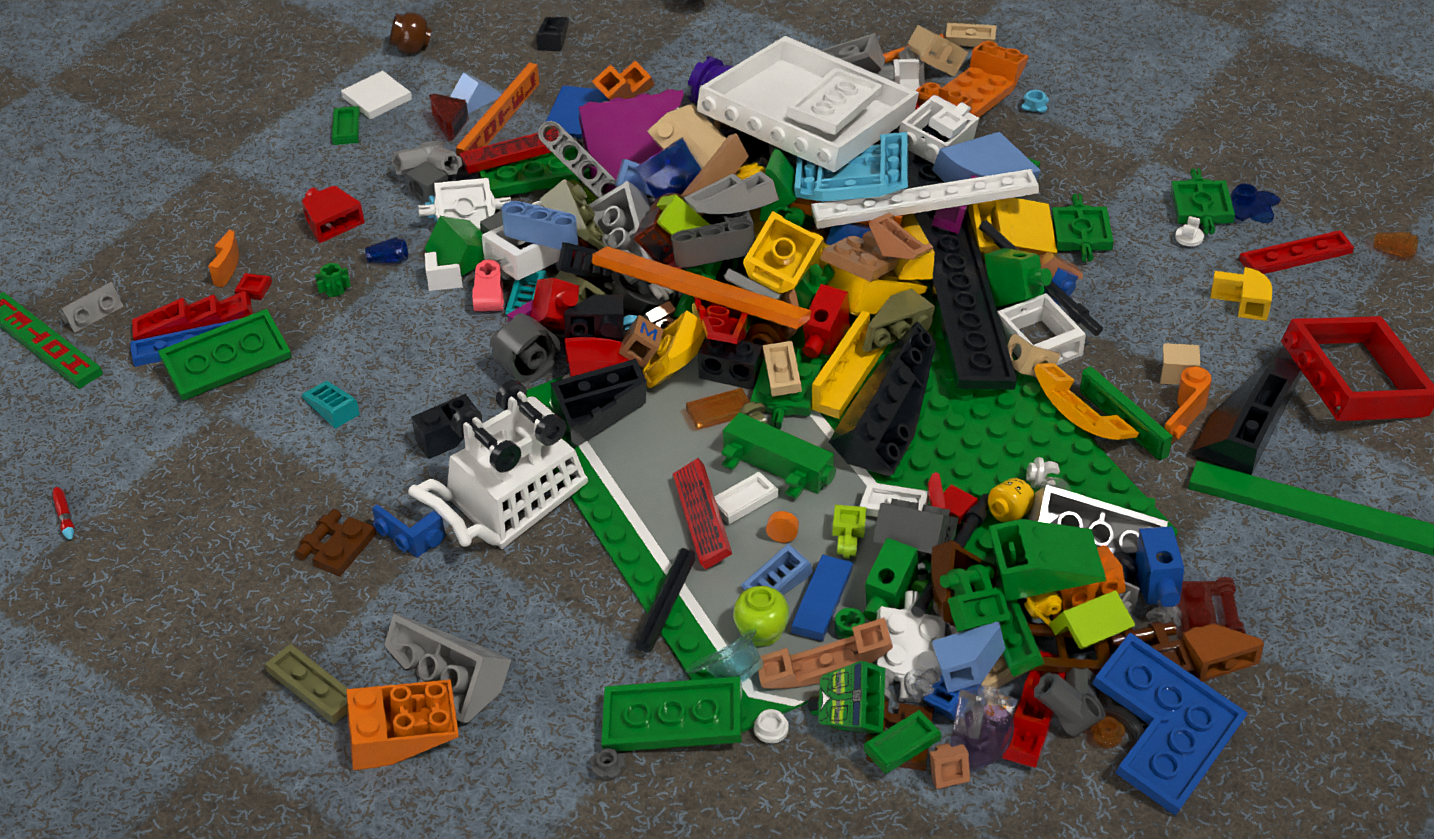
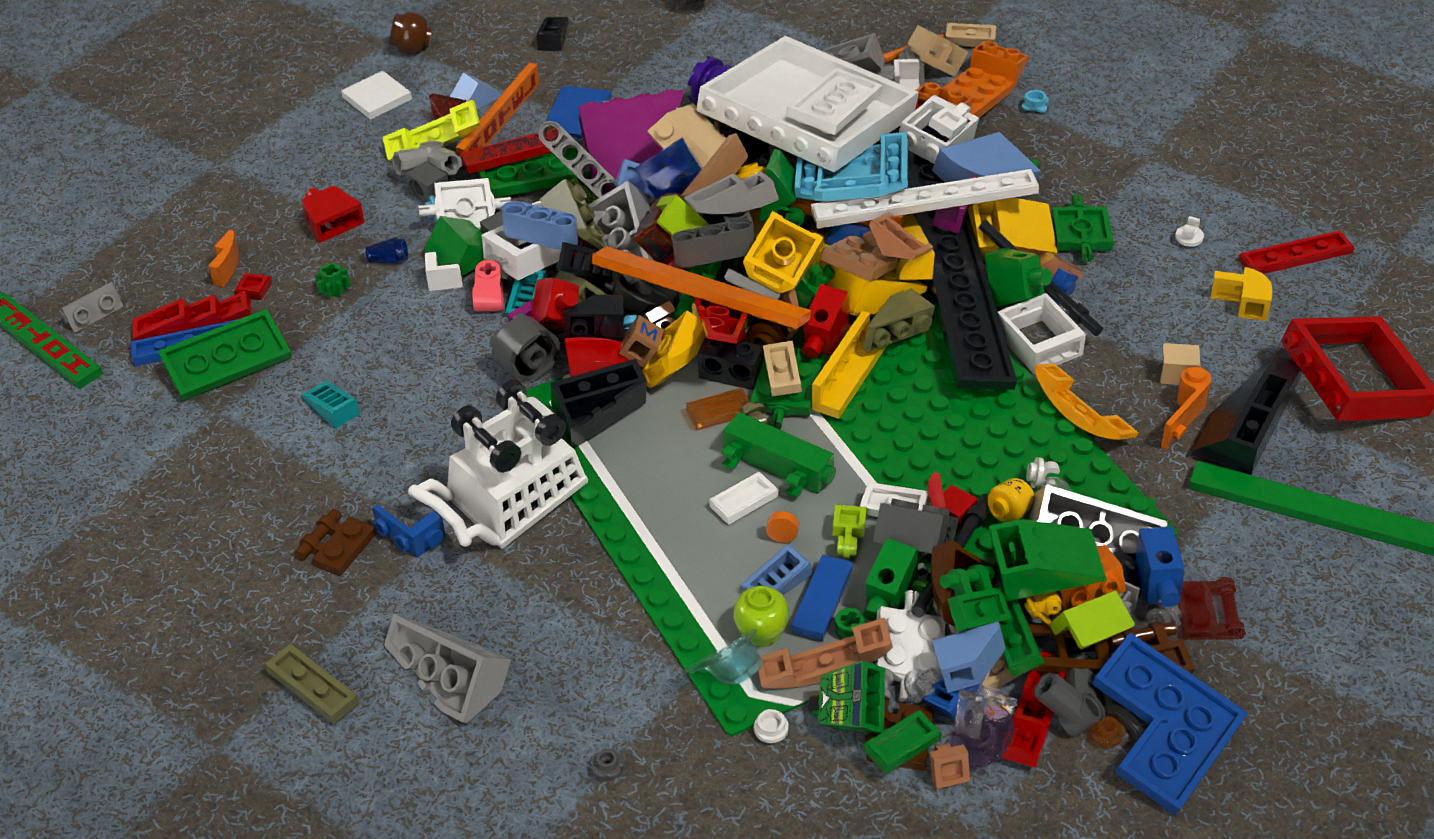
(63, 513): red piece -> none
(346, 125): green tile -> none
(399, 721): orange slope -> none
(434, 429): black slope -> none
(445, 129): none -> neon yellow slope
(627, 84): orange brick -> none
(660, 291): white plate -> none
(665, 600): black axle -> none
(672, 714): green plate -> none
(702, 514): red tile -> none
(888, 406): black wedge -> none
(1030, 355): tan bracket -> none
(1114, 402): green tile -> none
(1203, 200): green plate -> none
(1220, 650): dark orange slope -> none
(1253, 204): clear blue plate -> none
(1397, 243): clear orange cone -> none

